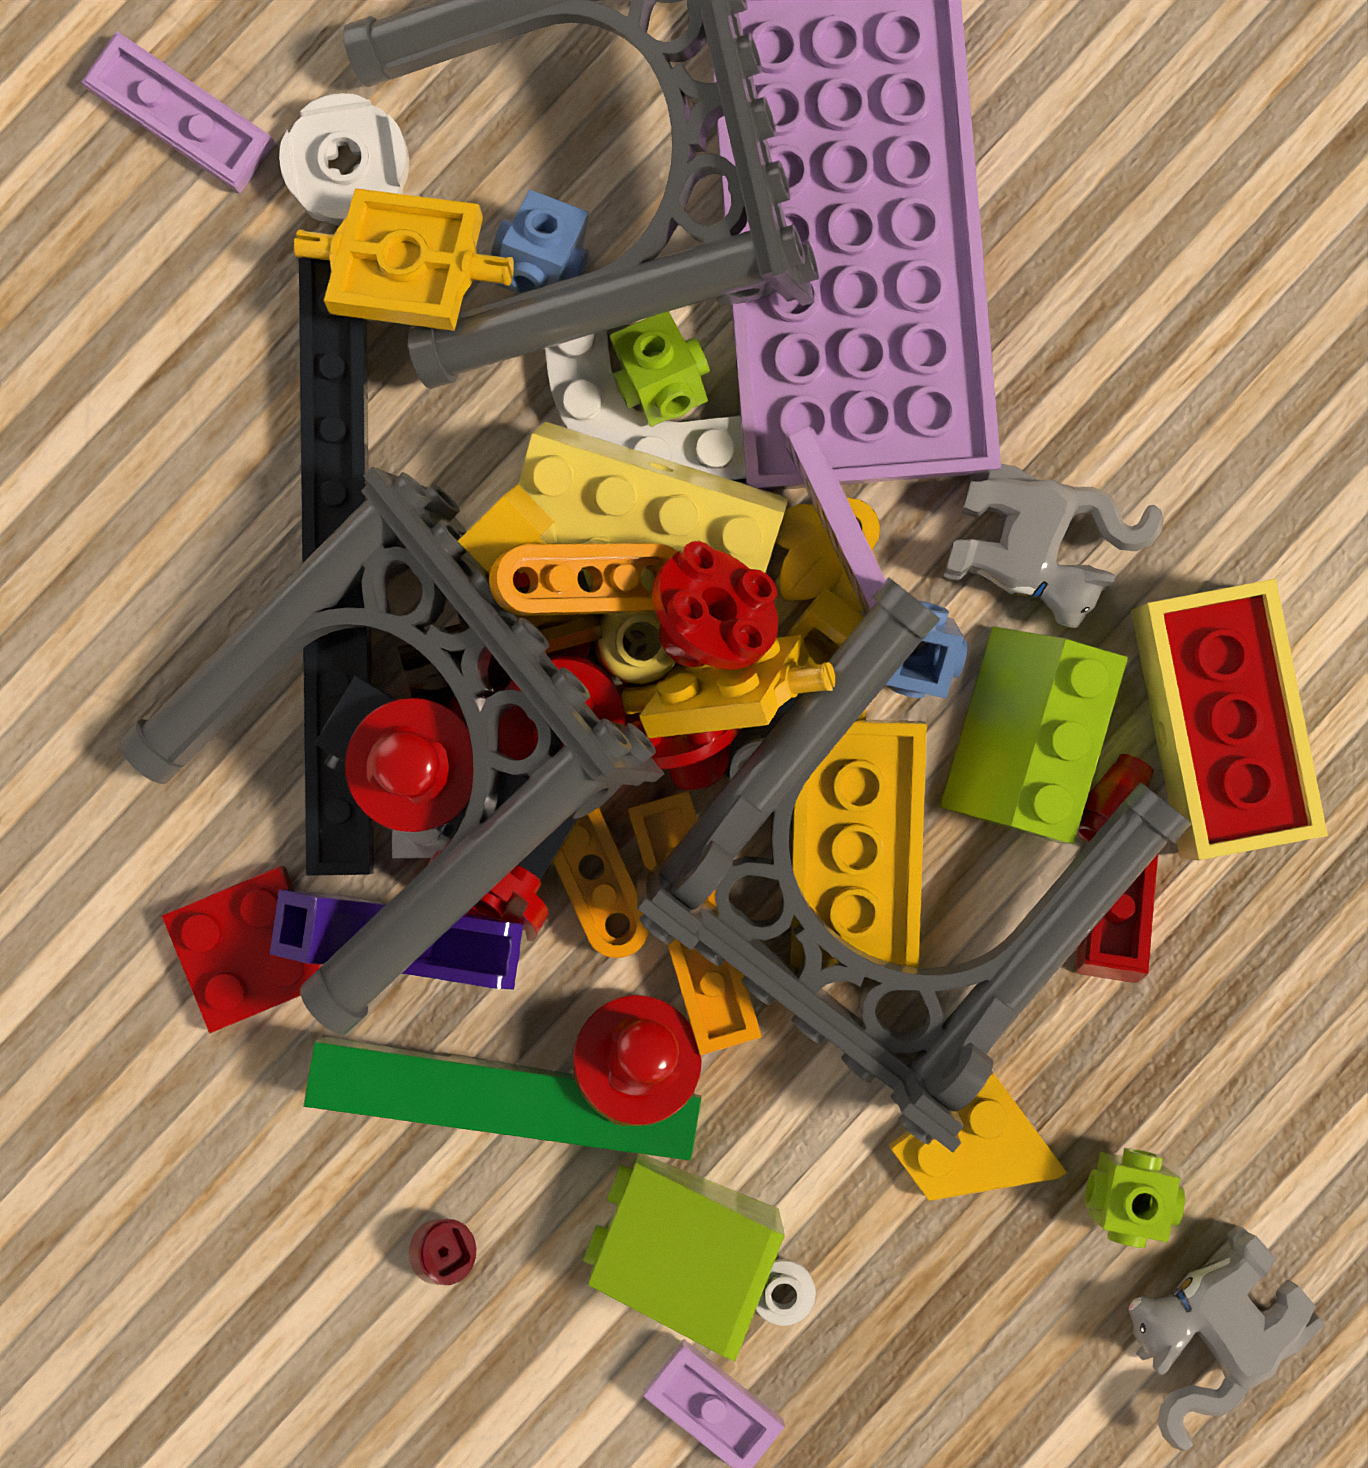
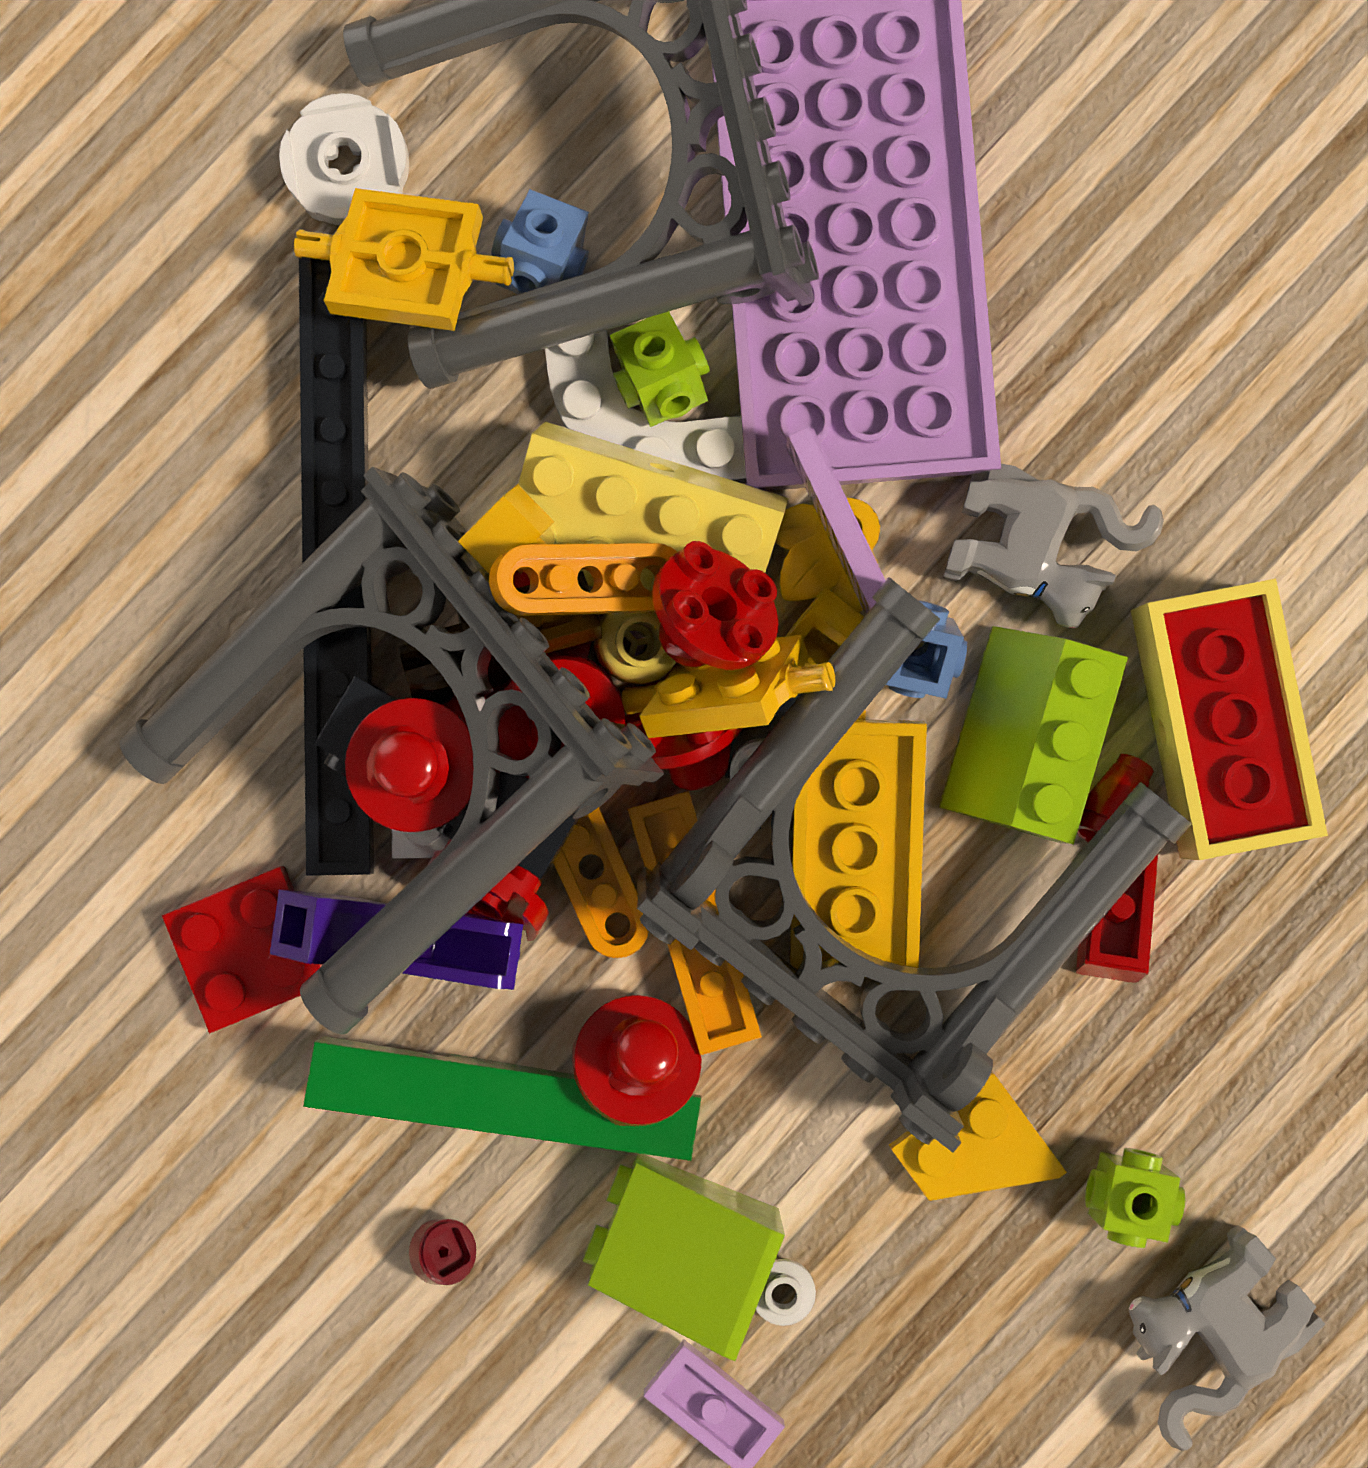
(178, 112): lavender tile -> none

